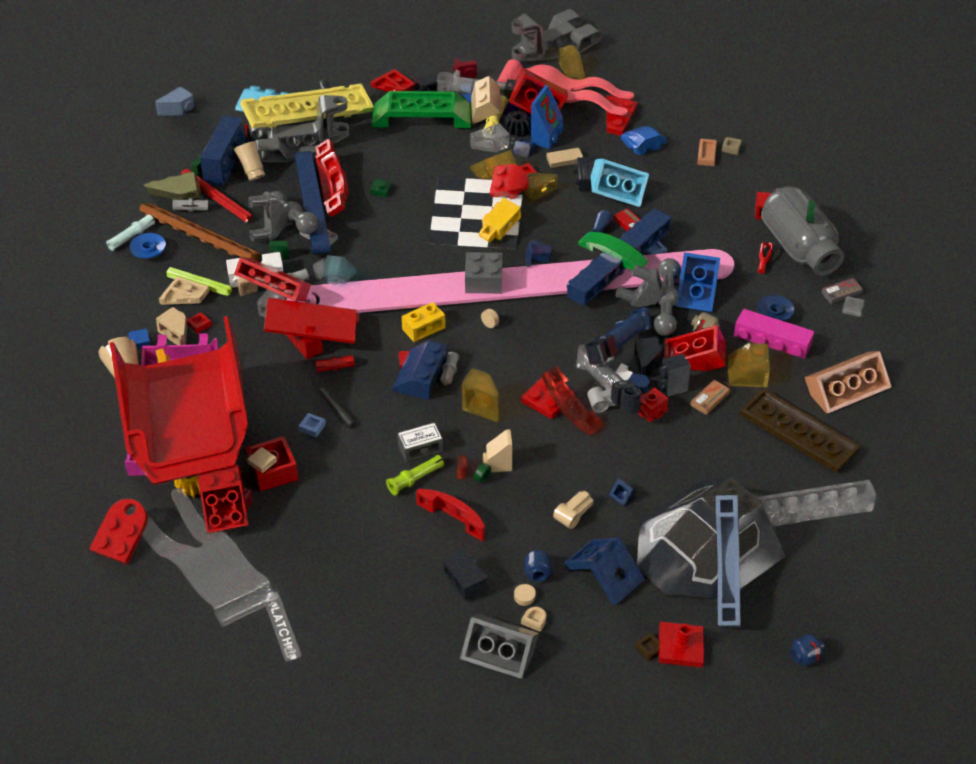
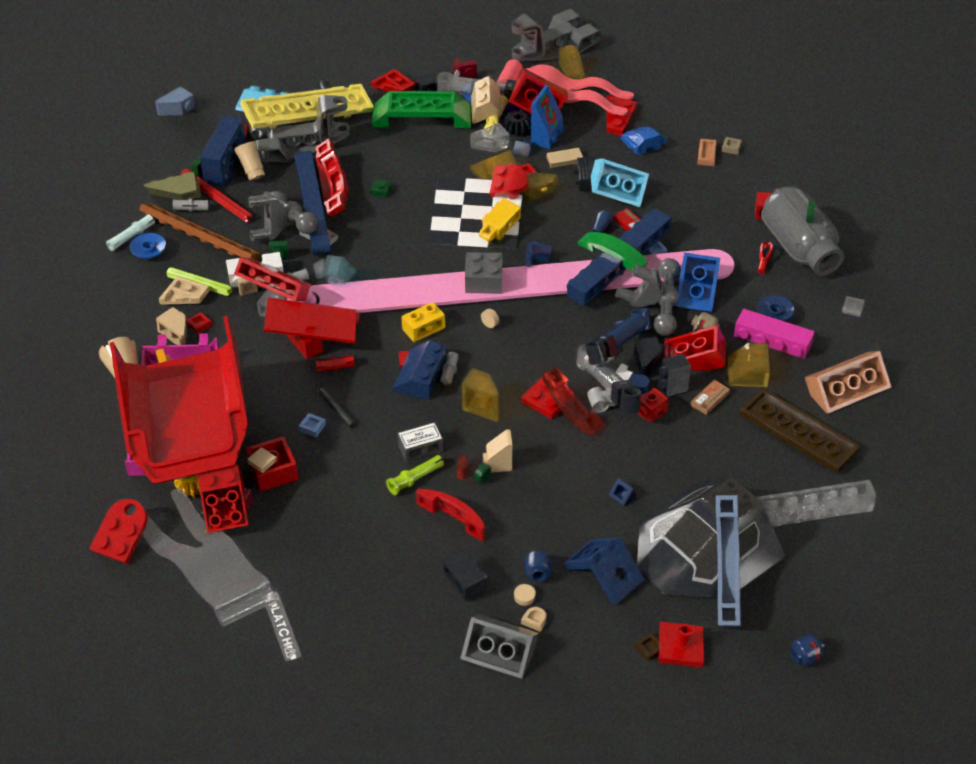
(140, 337): blue tile -> none
(570, 513): tan piece -> none
(839, 291): dark grey tile -> none

